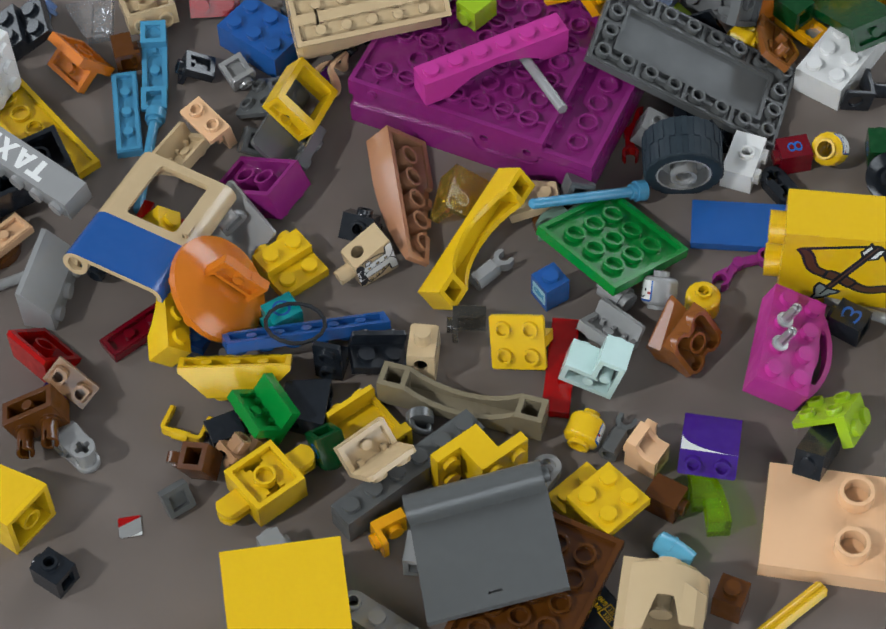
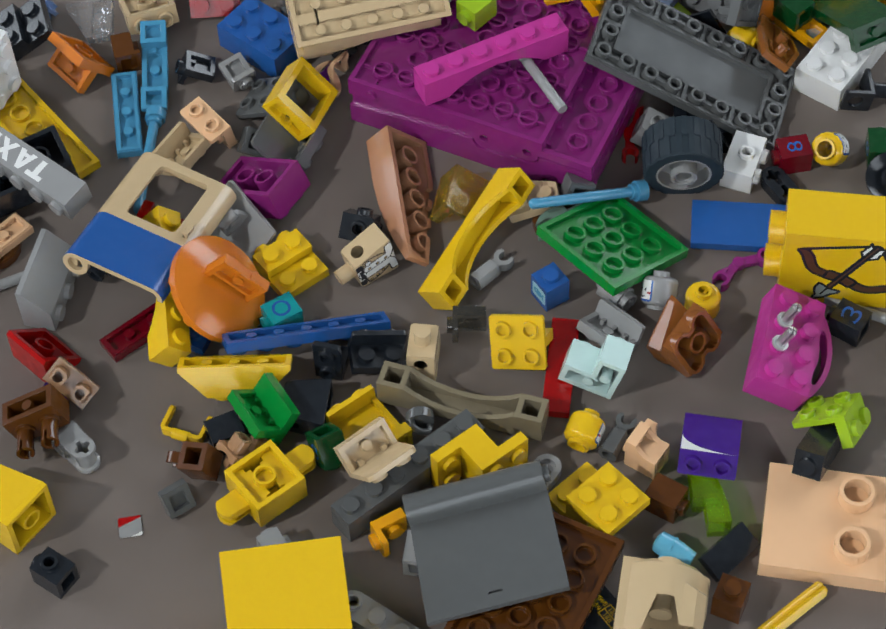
(295, 304): black piece -> none
(728, 551): none -> black tile

